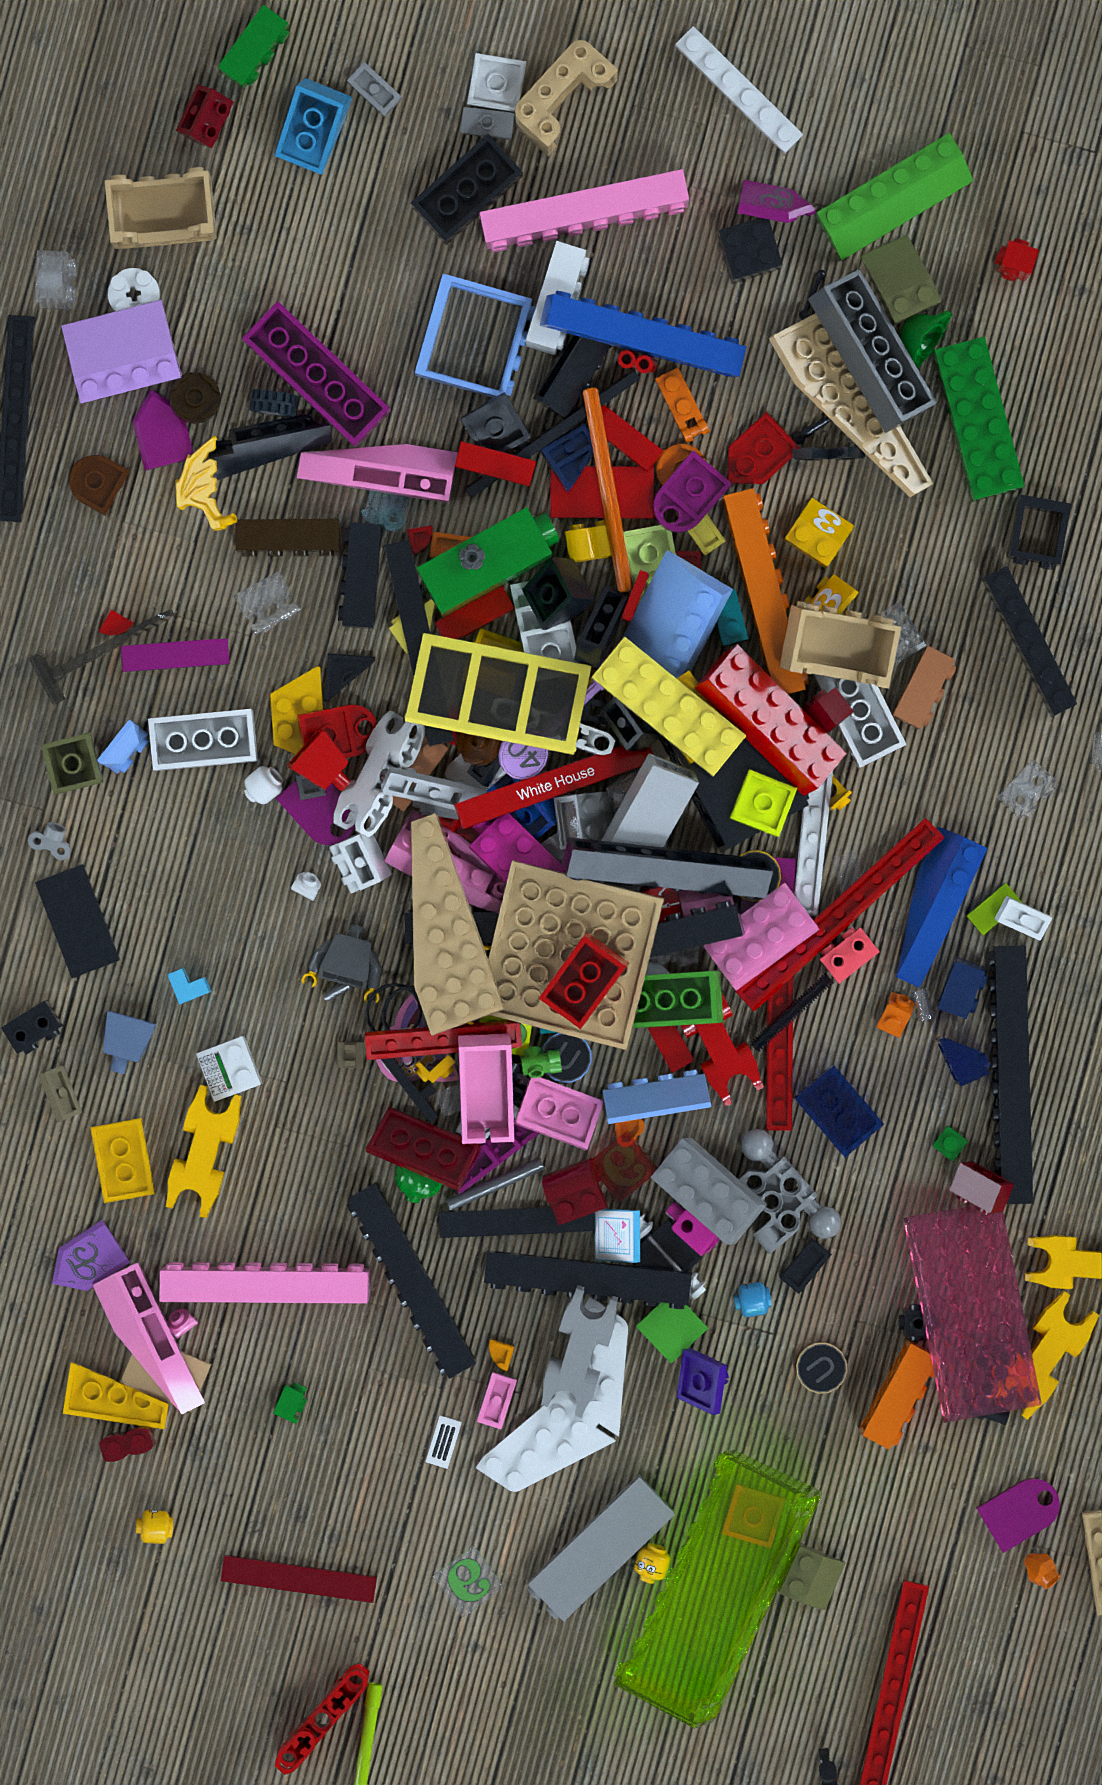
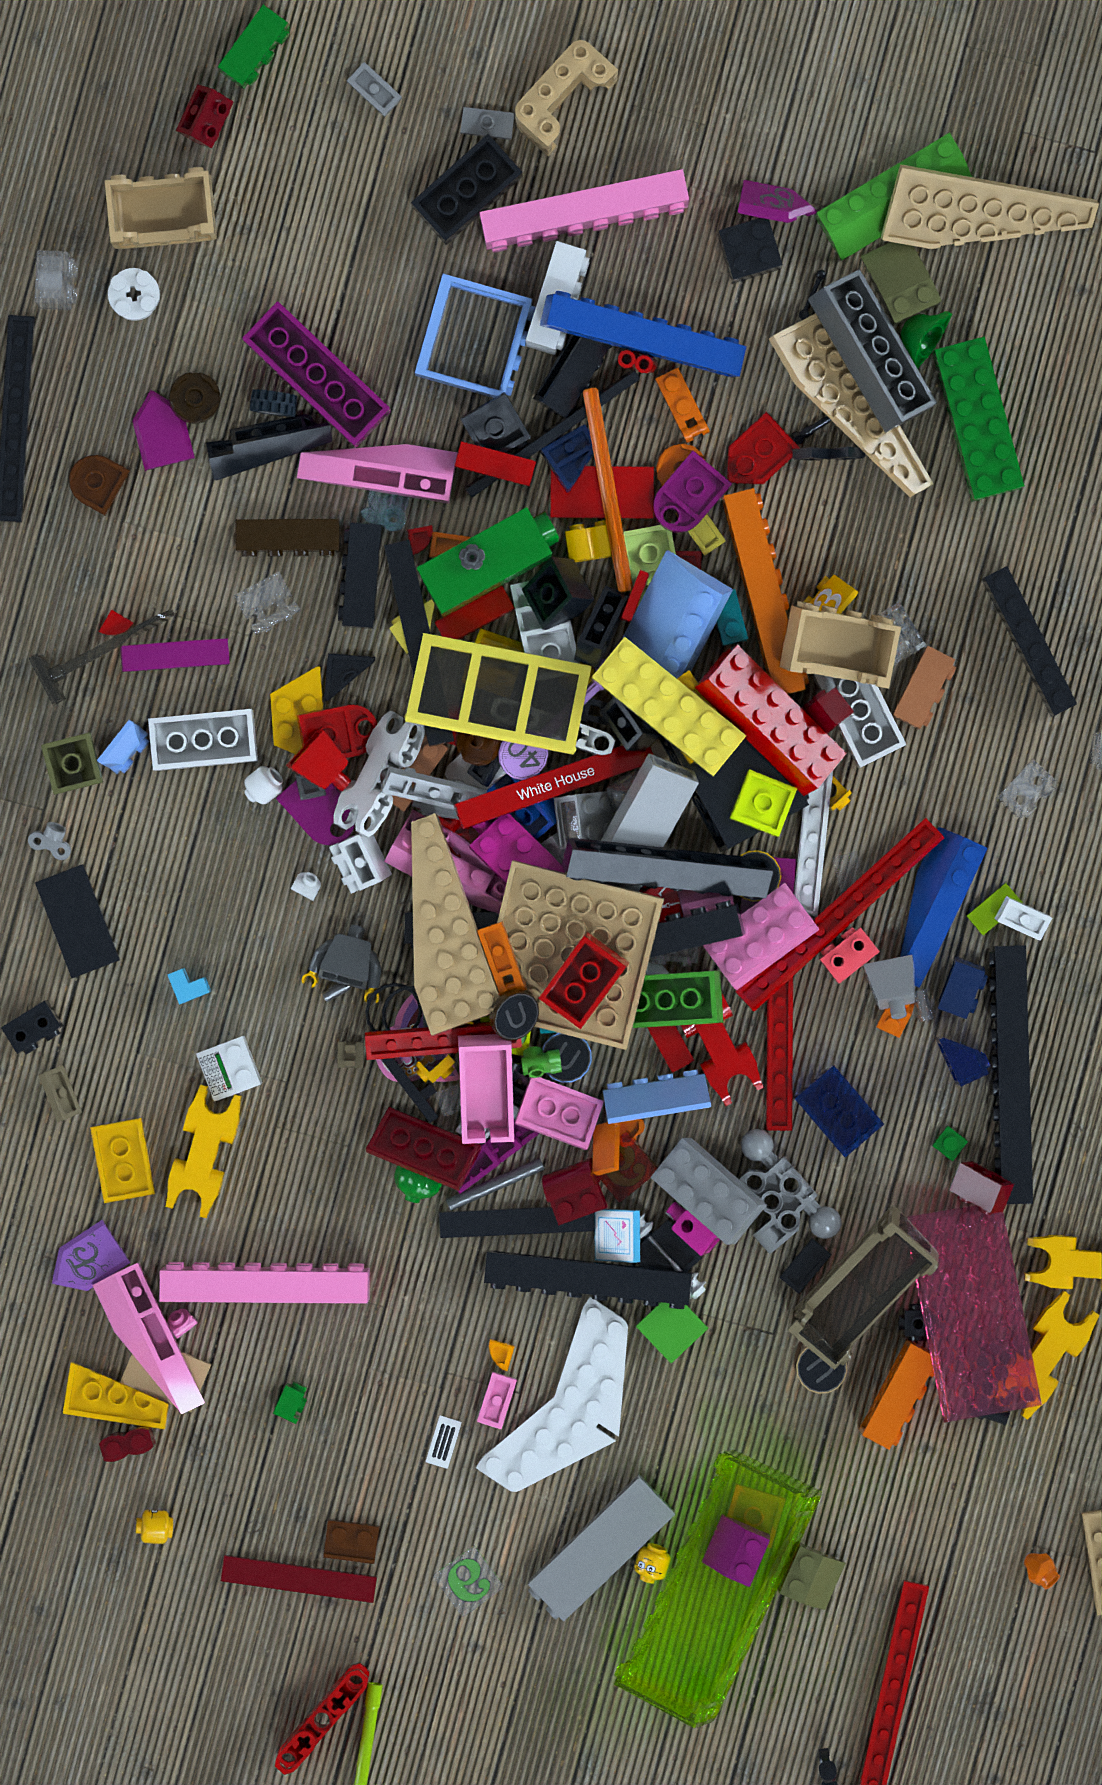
(121, 351): lavender slope -> none
(126, 1039): sand blue torso -> none
(198, 484): yellow animal -> none
(312, 125): dark azure slope -> none
(351, 1541): none -> reddish brown plate
(412, 1281): black brick -> none
(496, 83): white tile -> none
(501, 957): none -> orange plate
(514, 1014): none -> black tile
(585, 1331): light grey piece -> none
(606, 1148): none -> orange tile
(629, 440): red tile -> none
(701, 1381): dark purple tile -> none
(736, 1550): none -> magenta slope
(738, 90): white plate -> none
(753, 1299): dark azure head -> none
(791, 1012): black axle -> none
(818, 533): yellow slope -> none
(862, 1287): none -> clear smoke windscreen
(892, 984): none -> light grey torso
(949, 208): none -> tan wing
(1016, 260): red brick -> none
(1018, 1514): magenta tile -> none
(1044, 505): black window -> none

